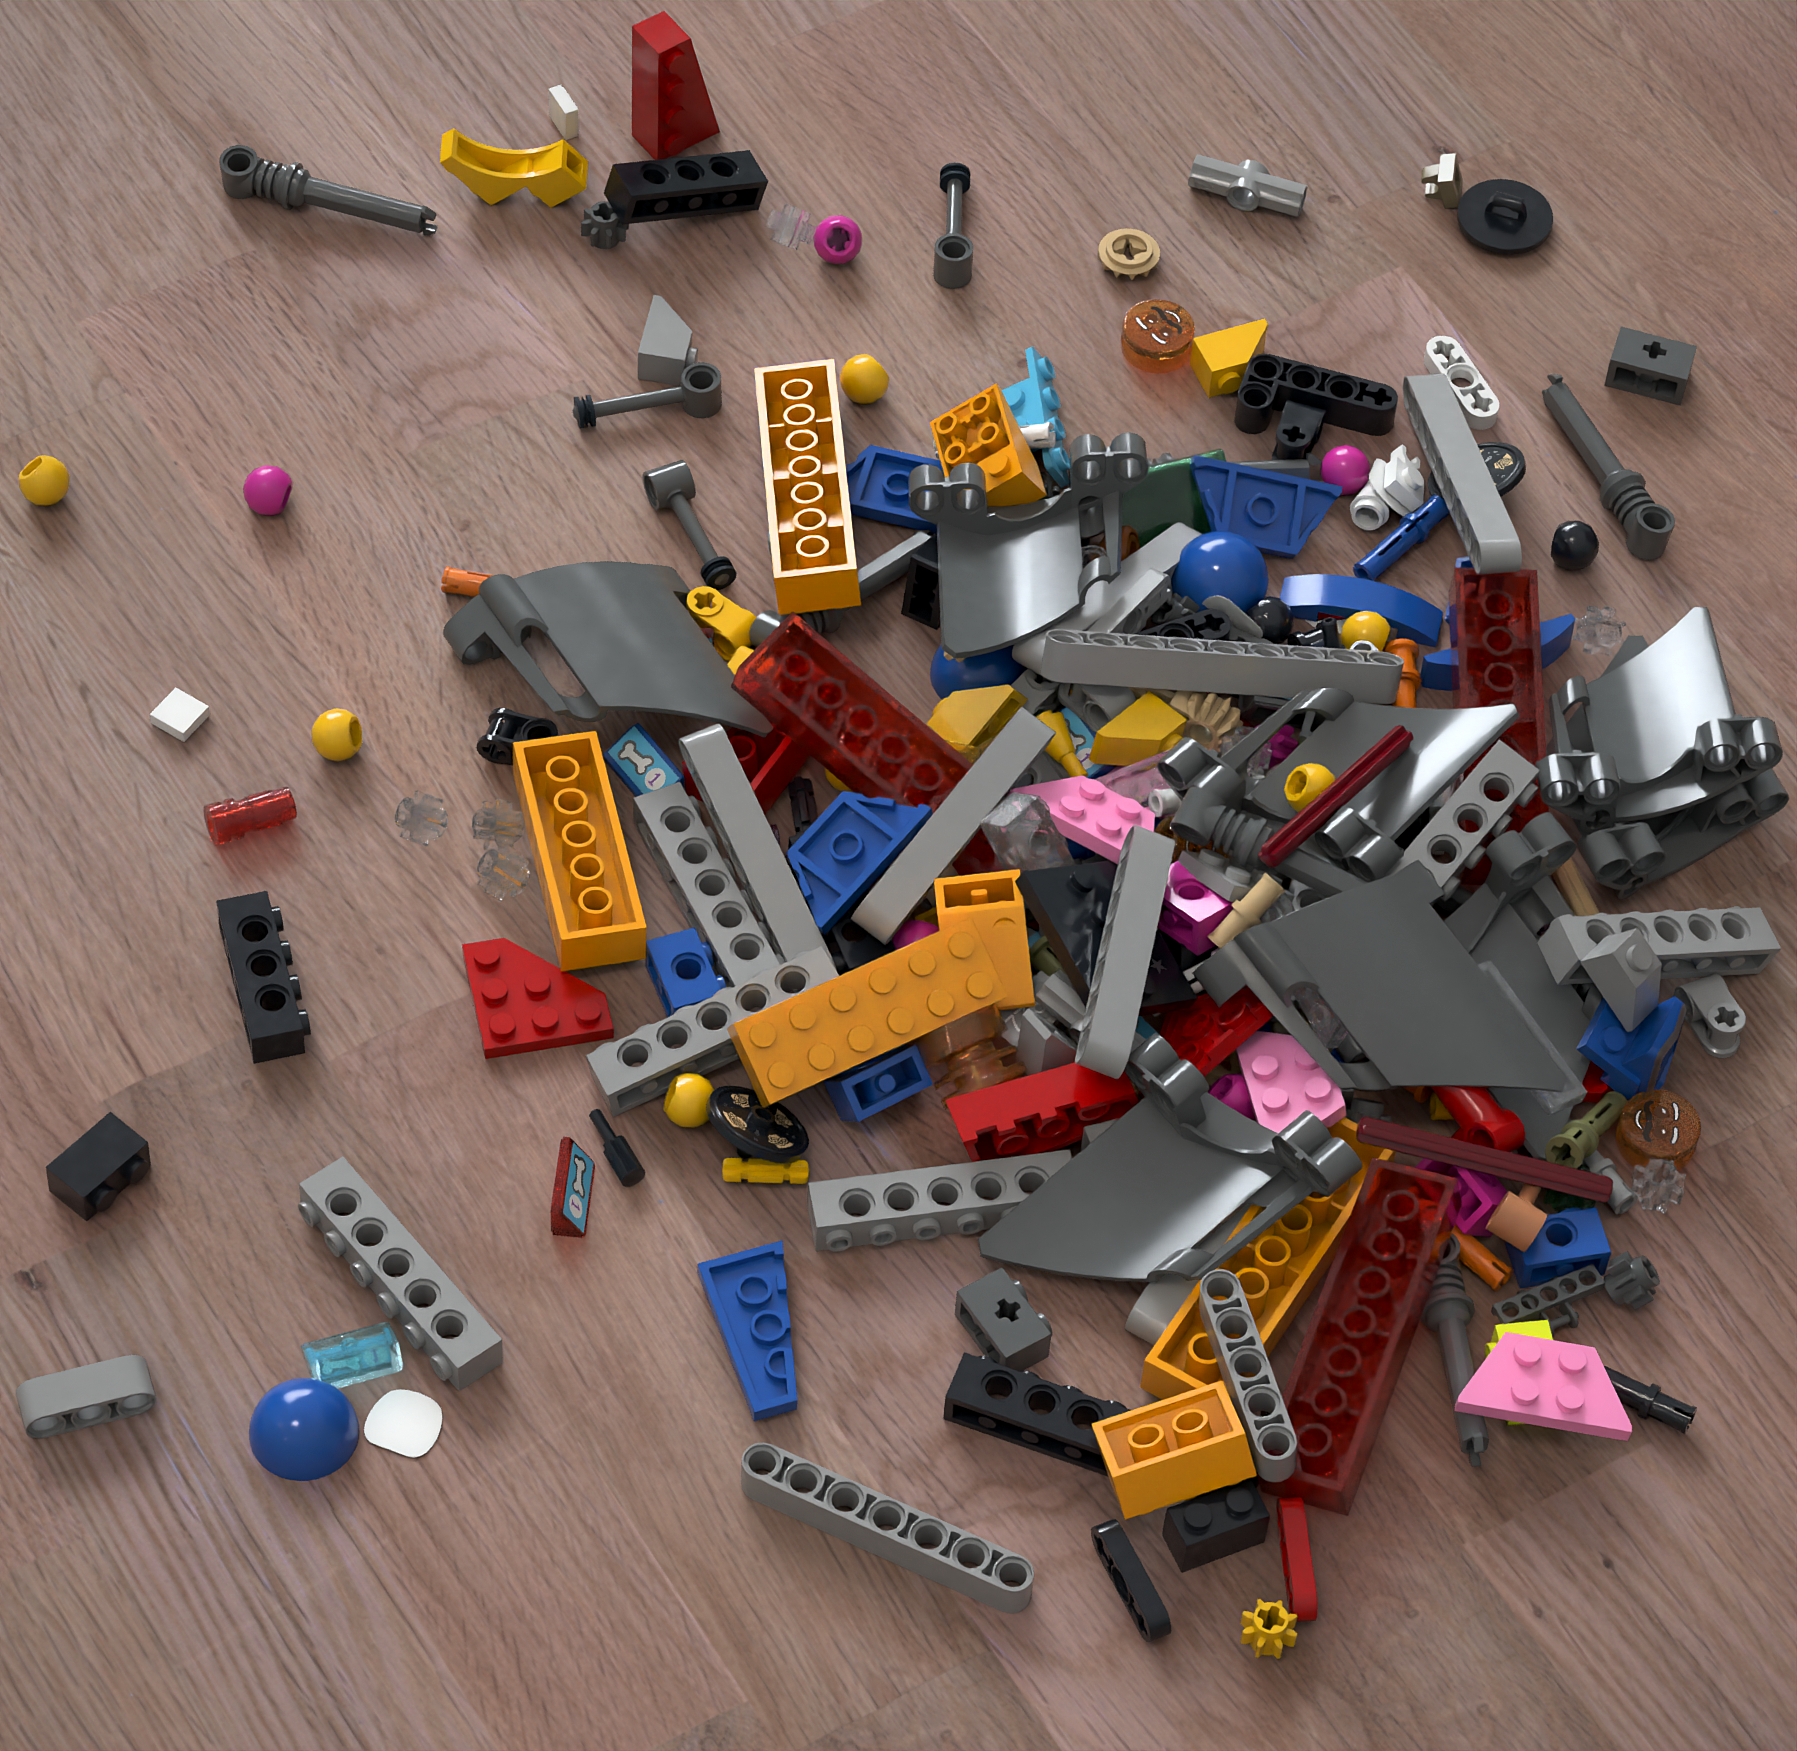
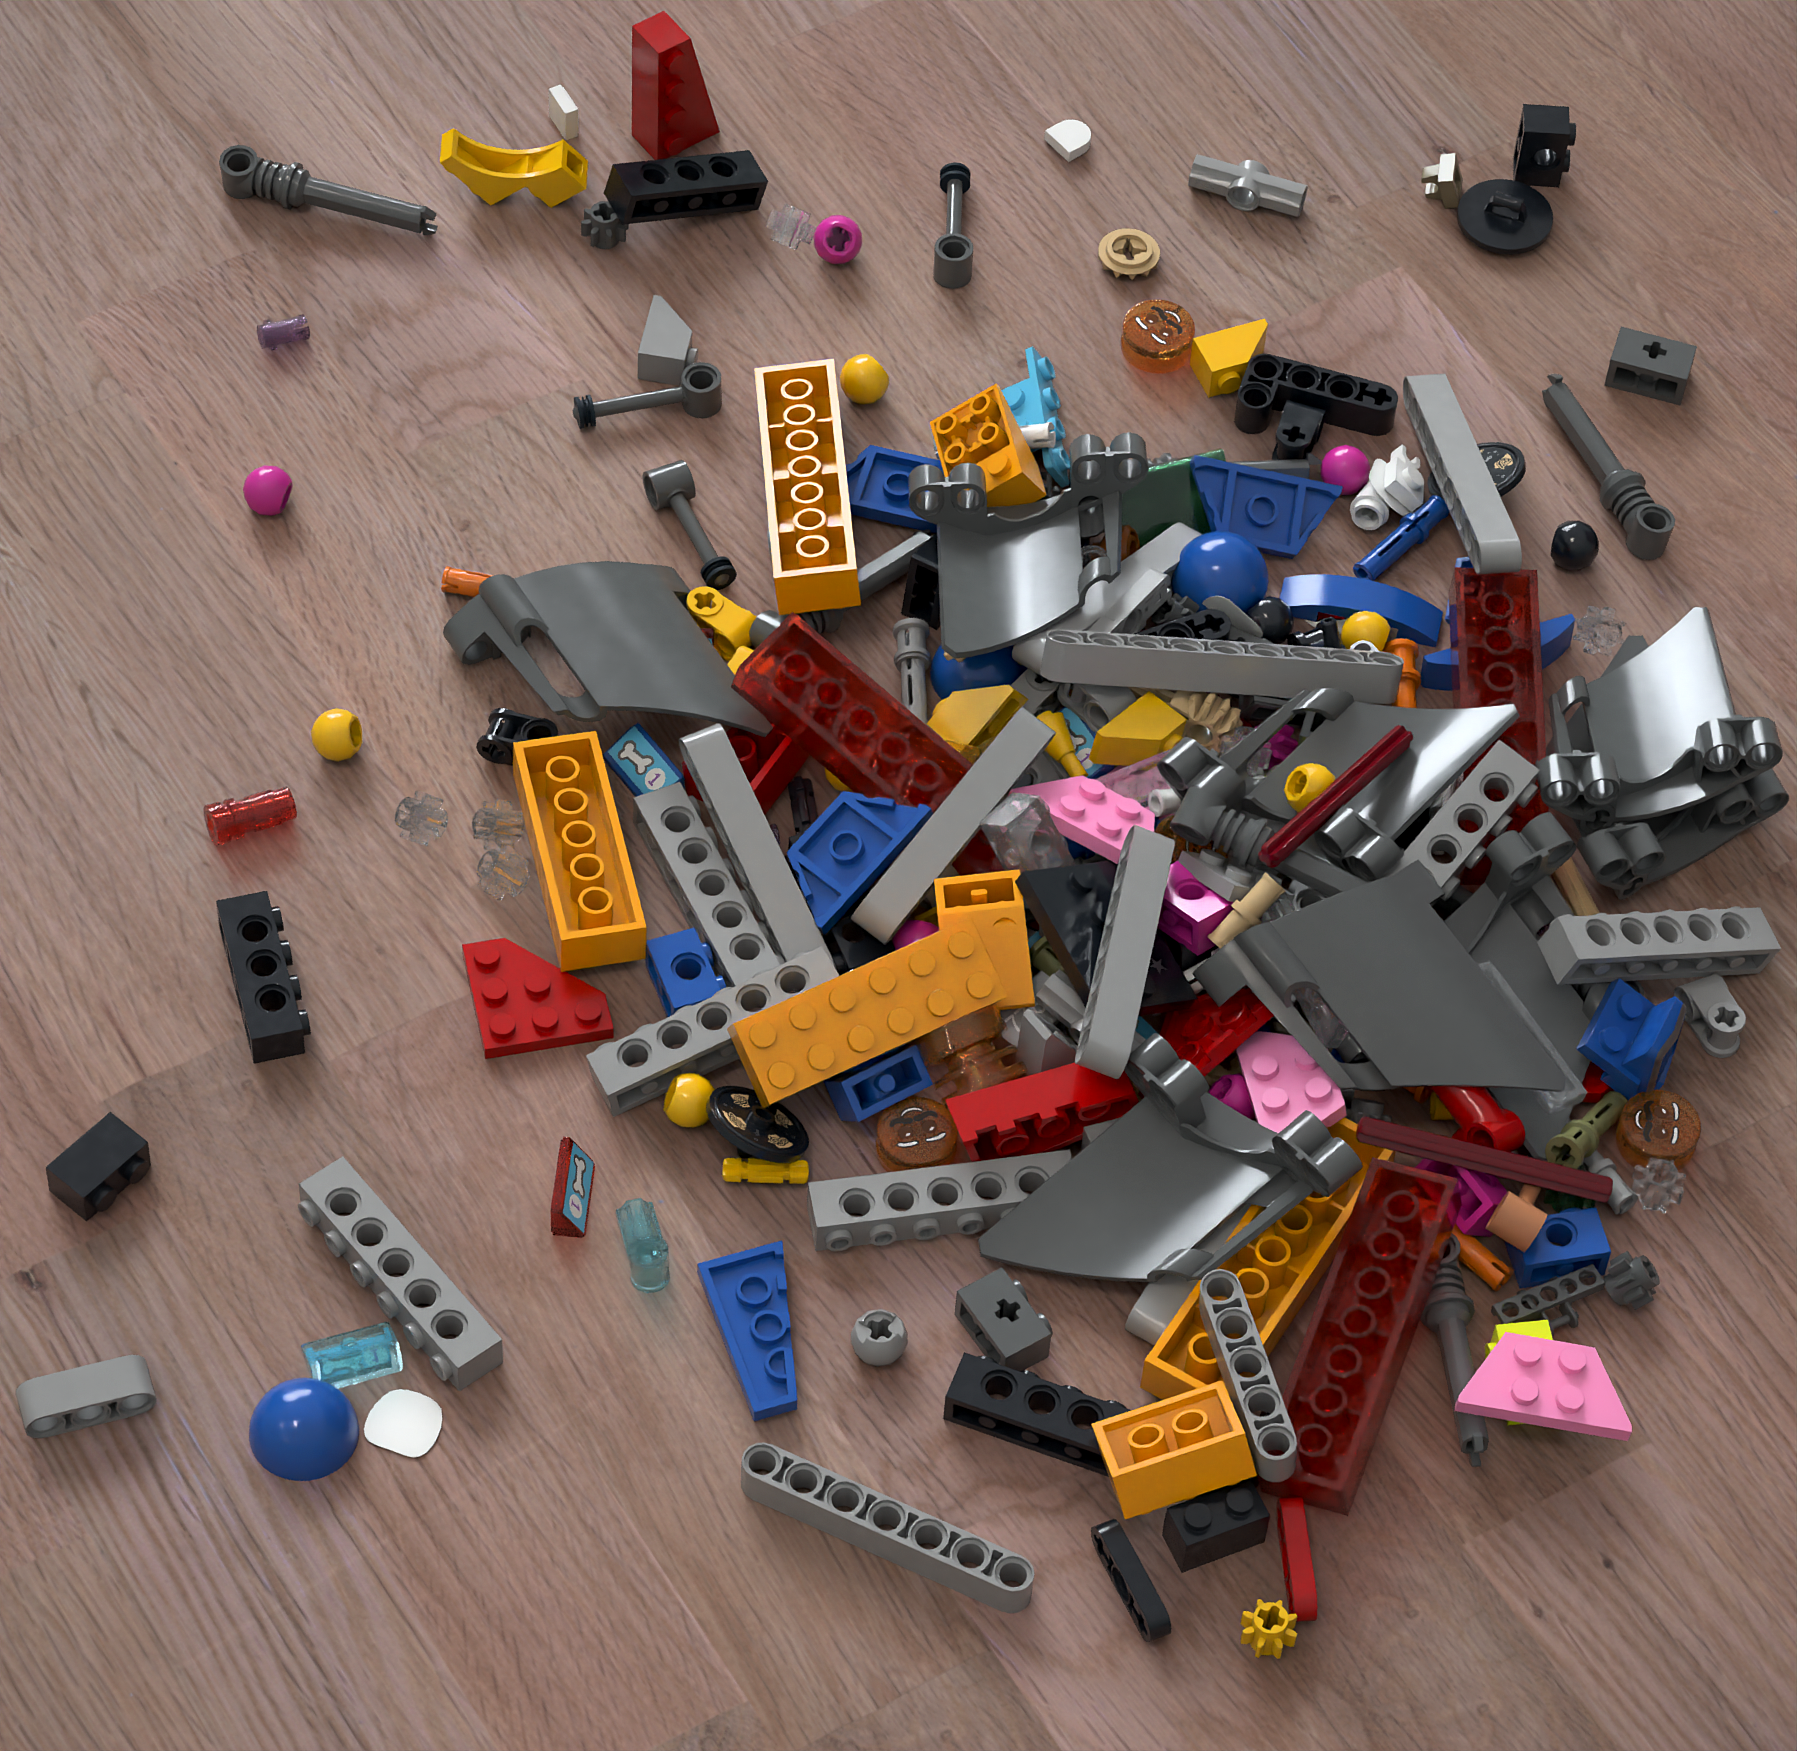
(44, 480): yellow piece -> none
(179, 714): white tile -> none
(281, 332): none -> clear purple pin
(618, 1152): black axle -> none
(643, 1245): none -> clear light blue piece
(876, 1325): none -> light grey piece
(912, 662): none -> light grey pin
(915, 1135): none -> clear orange head
(1069, 138): none -> white tile
(1462, 367): white beam -> none
(1542, 145): none -> black brick
(1626, 975): light grey slope -> none
(1651, 1401): black pin -> none

